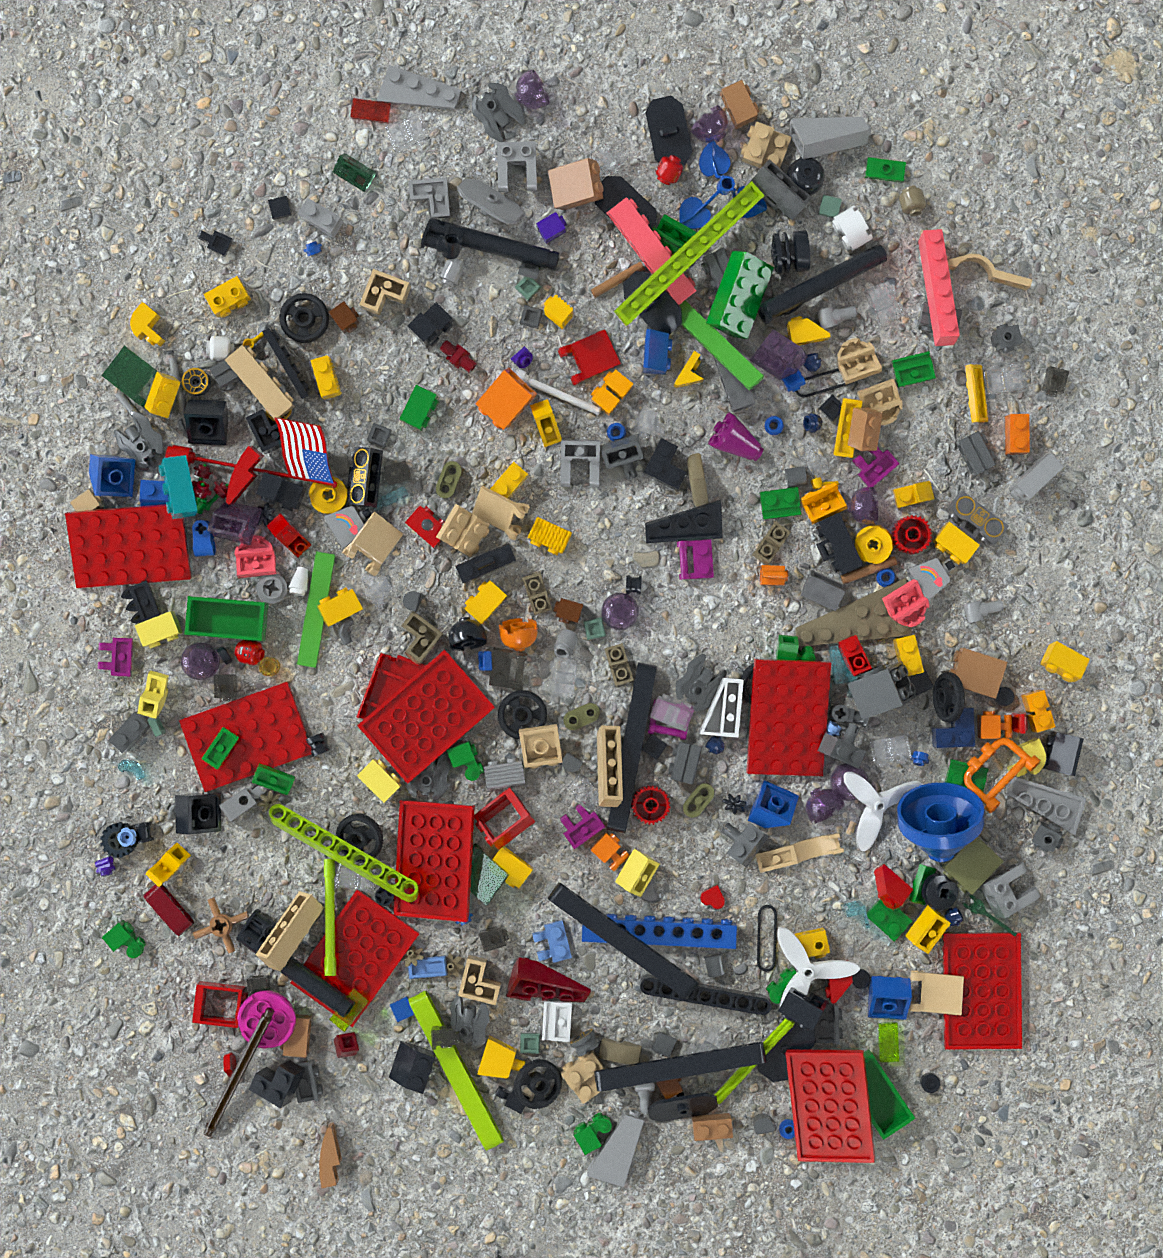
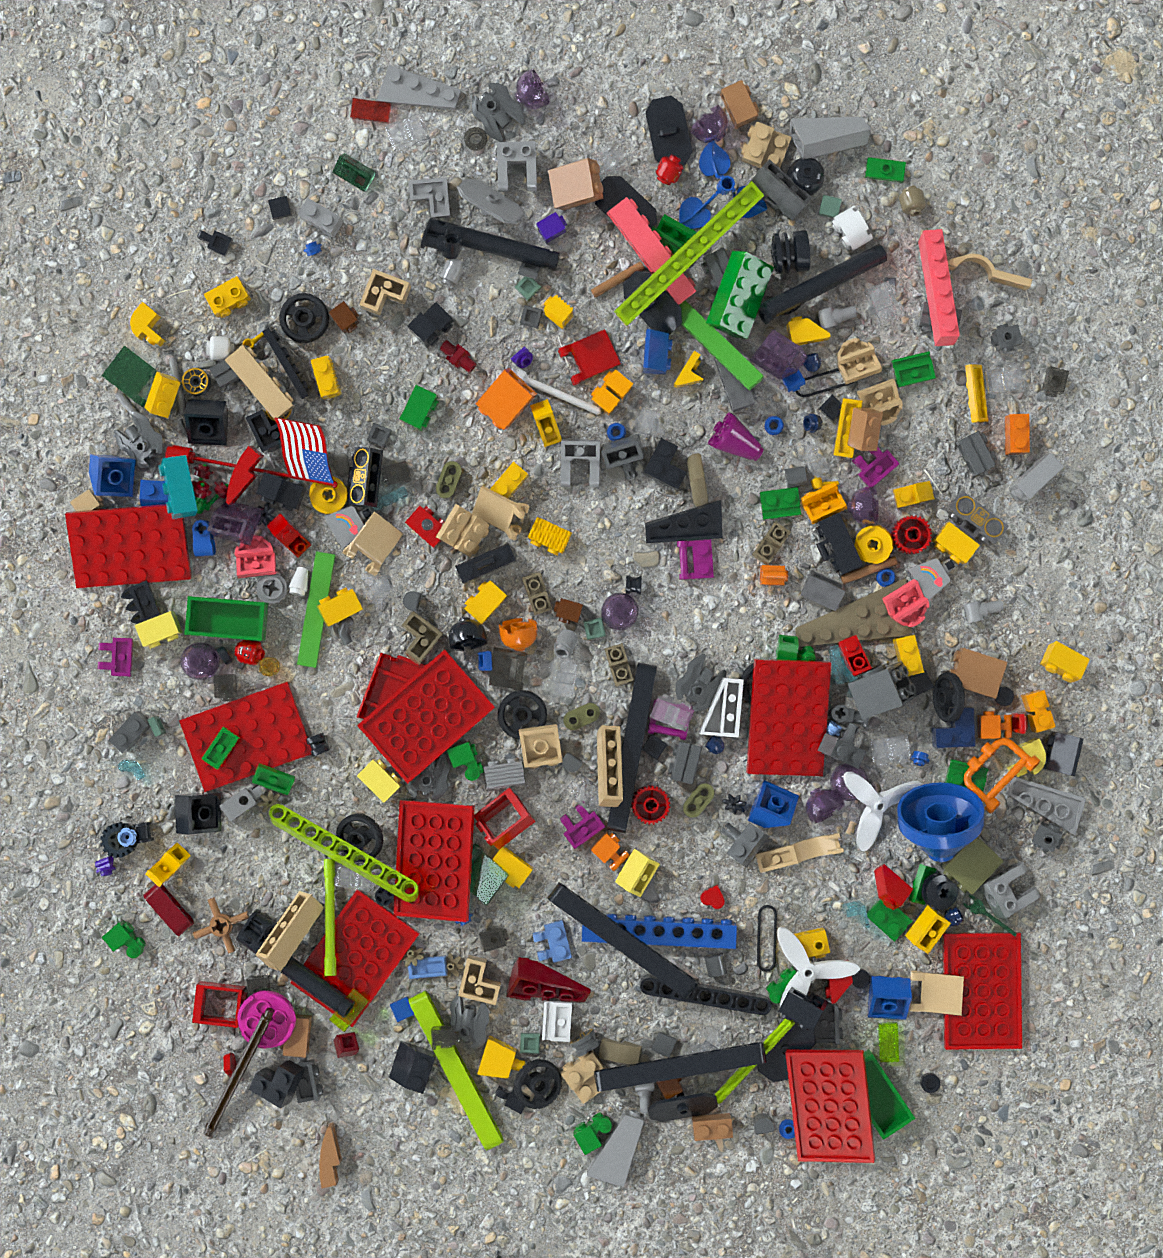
(154, 696): light yellow brick -> none
(475, 130): none -> clear smoke piece

